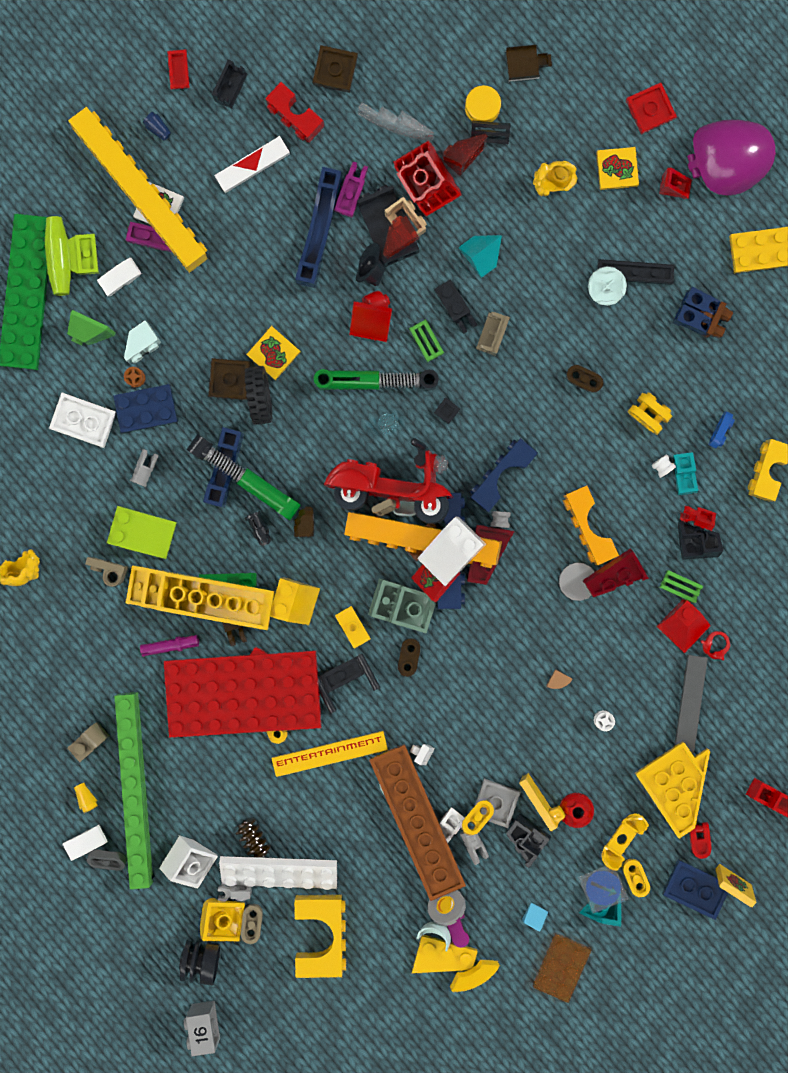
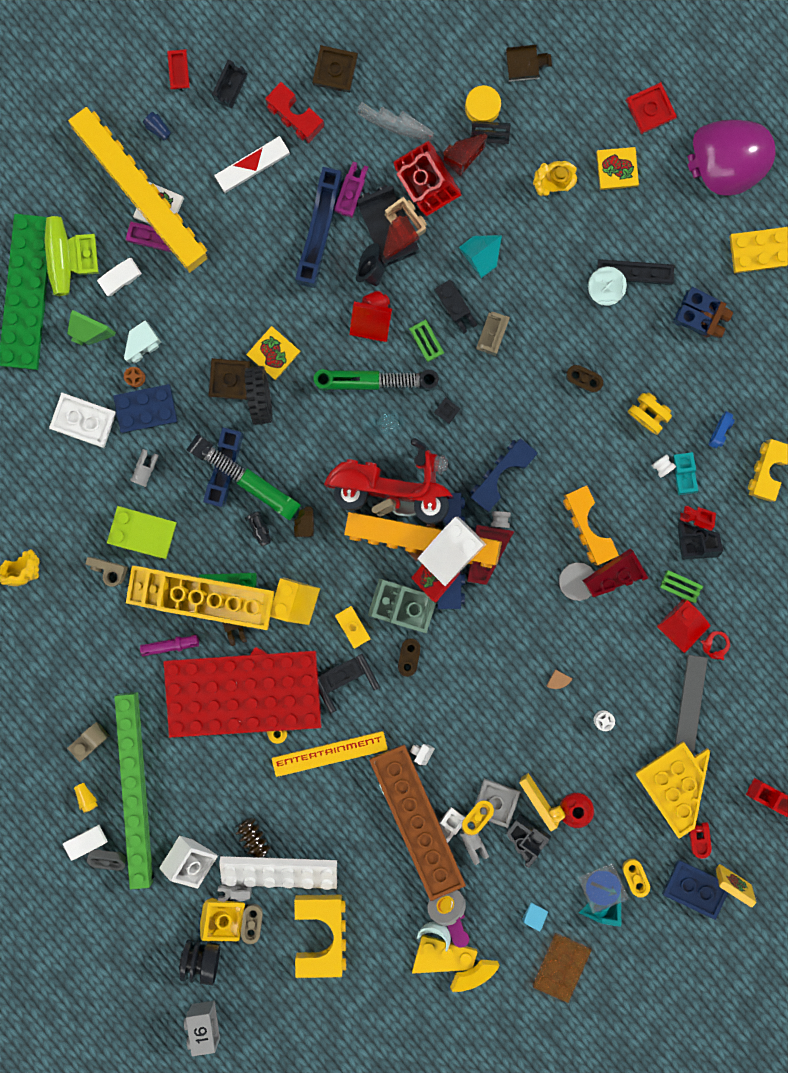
(613, 851): yellow piece -> none
(675, 184): red slope -> none

